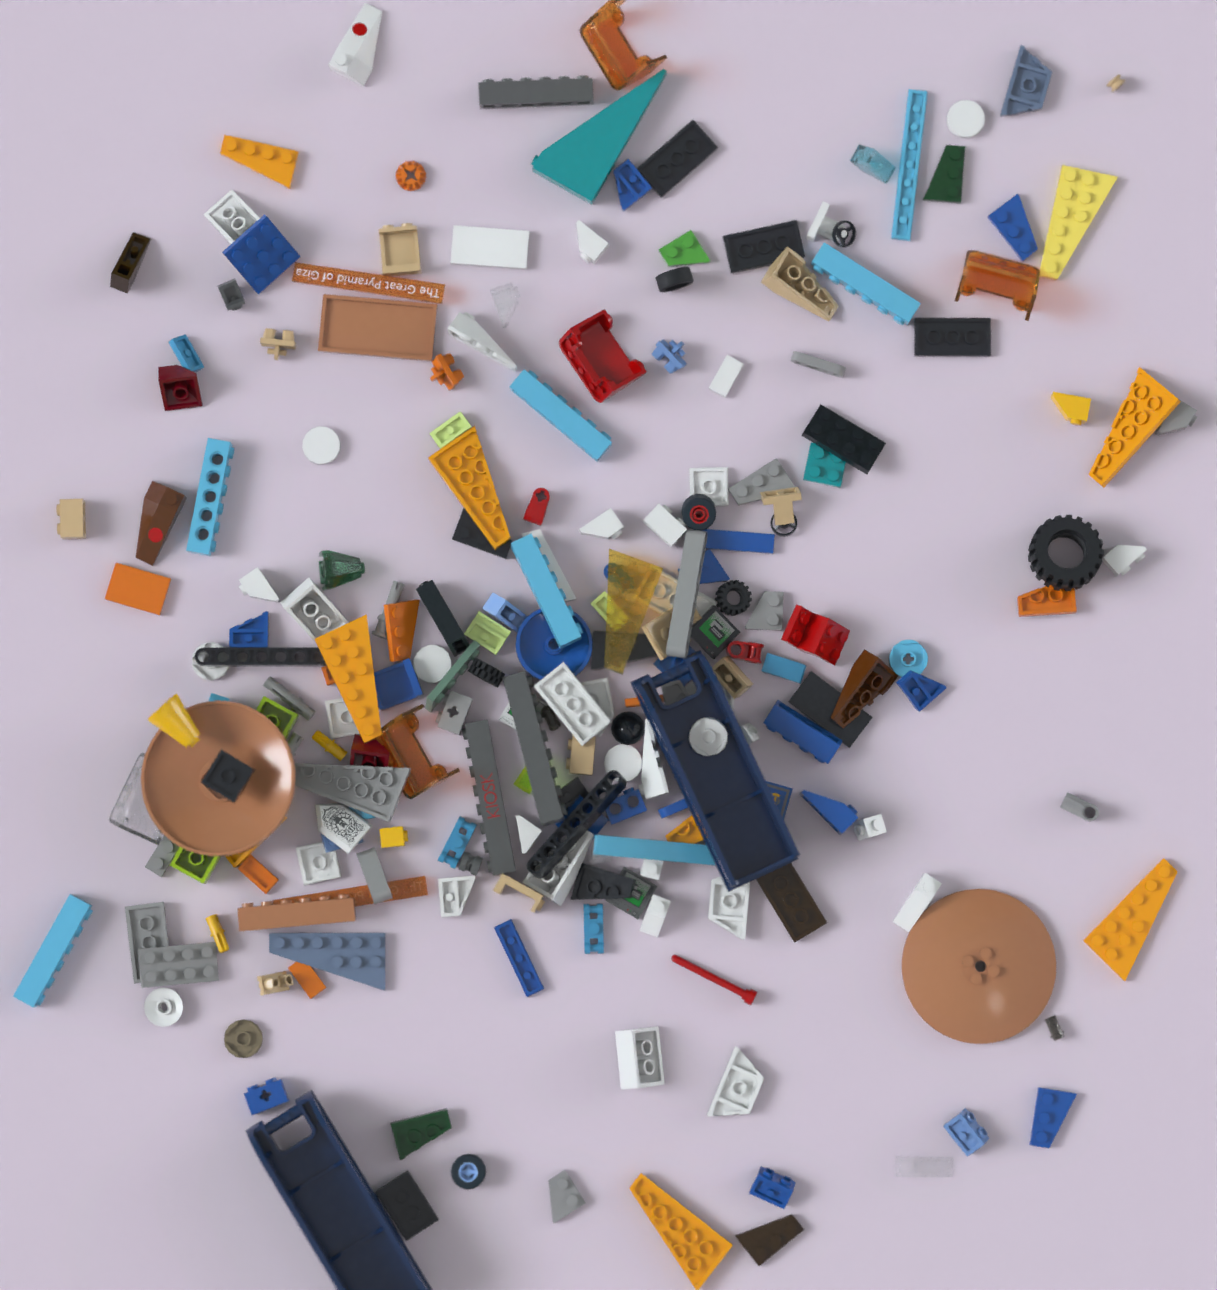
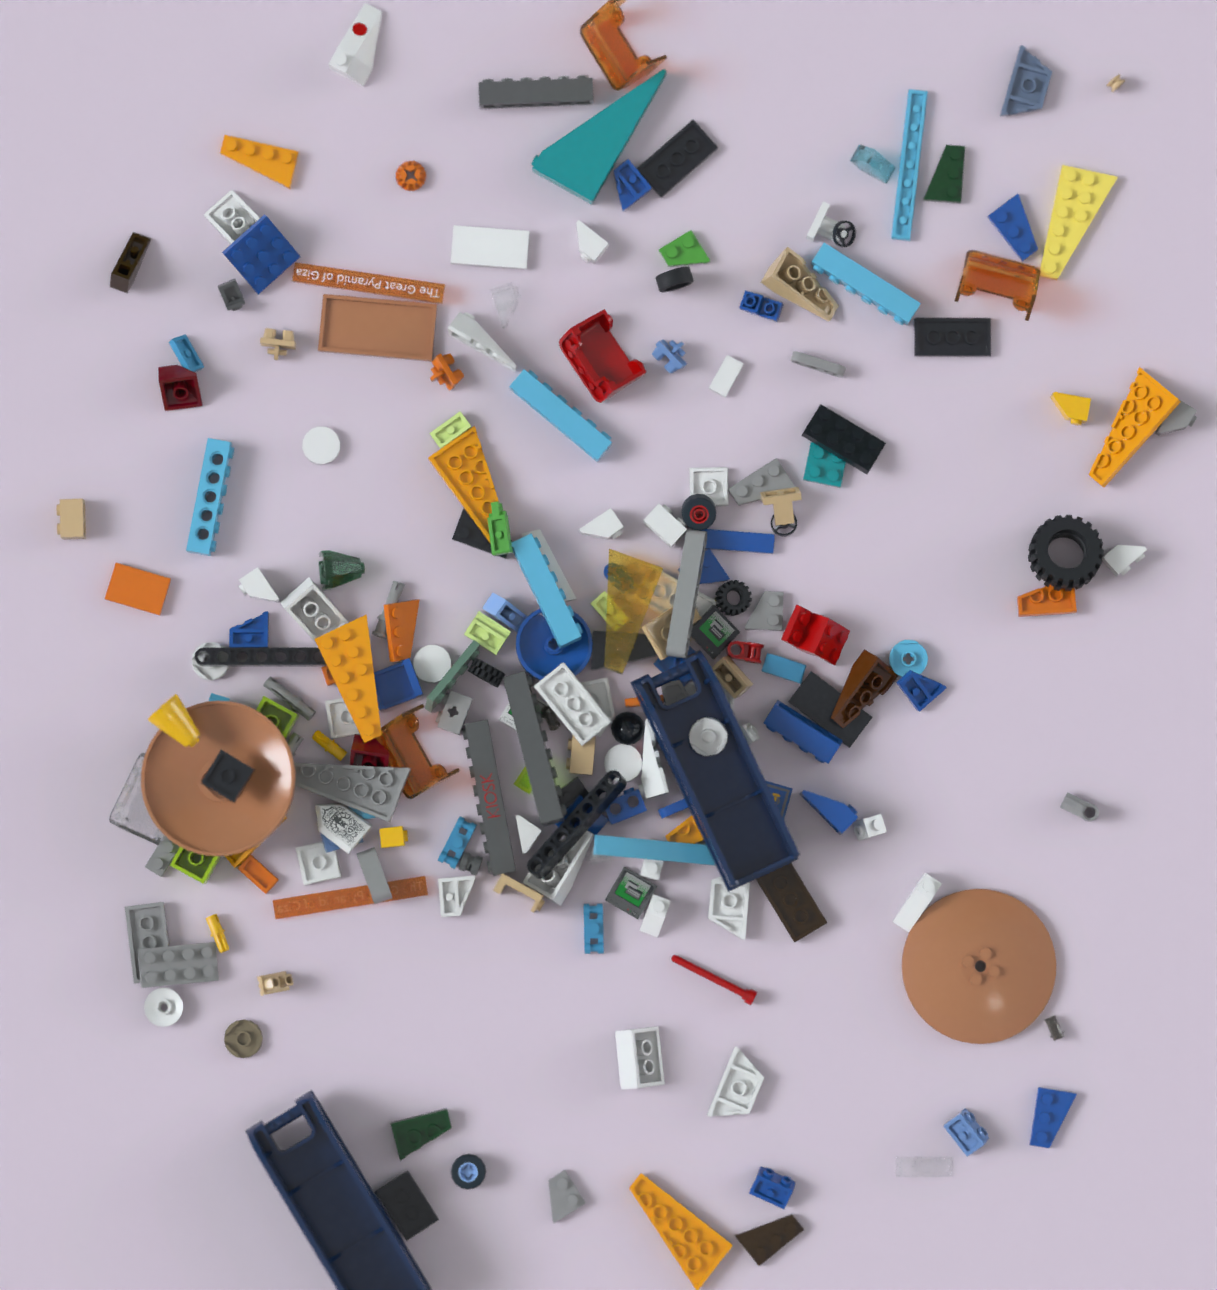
(52, 951): medium azure brick -> none
(158, 516): reddish brown wedge -> none
(255, 1101): blue brick -> none
(296, 914): nougat brick -> none
(307, 979): orange tile -> none
(343, 954): sand blue wing -> none
(400, 250): tan panel -> none
(443, 617): black slope -> none
(499, 530): none -> bright green hinge
(519, 958): blue tile -> none
(536, 510): red piece -> none
(601, 884): black wing -> none
(761, 245): black tile -> none
(761, 306): none -> blue slope
(965, 119): white tile -> none
(1125, 928): light orange wing -> none

